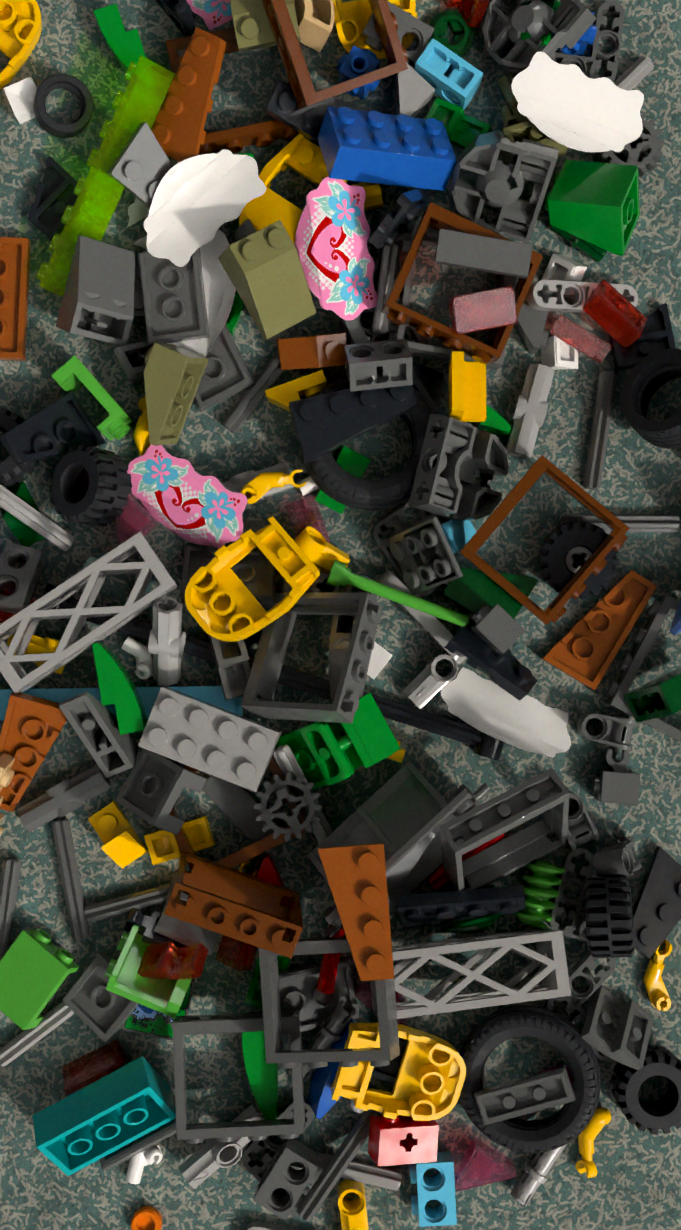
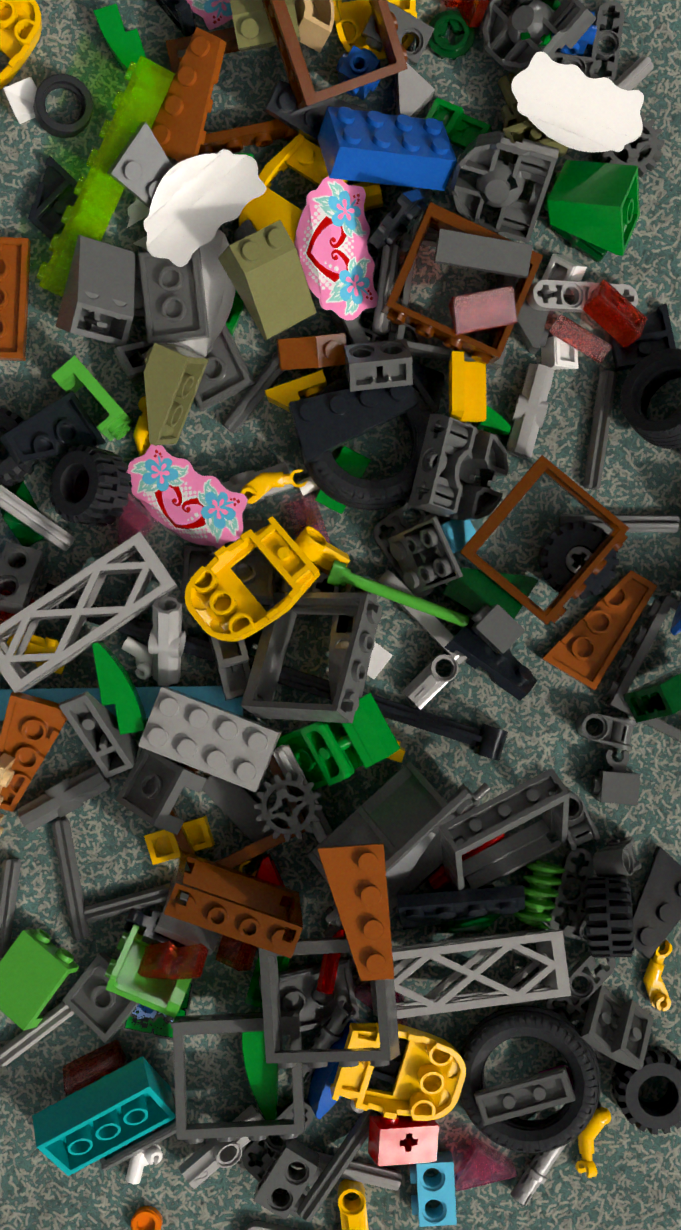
(117, 834): yellow slope -> none
(448, 74): medium azure brick -> none
(499, 714): white sticker -> none

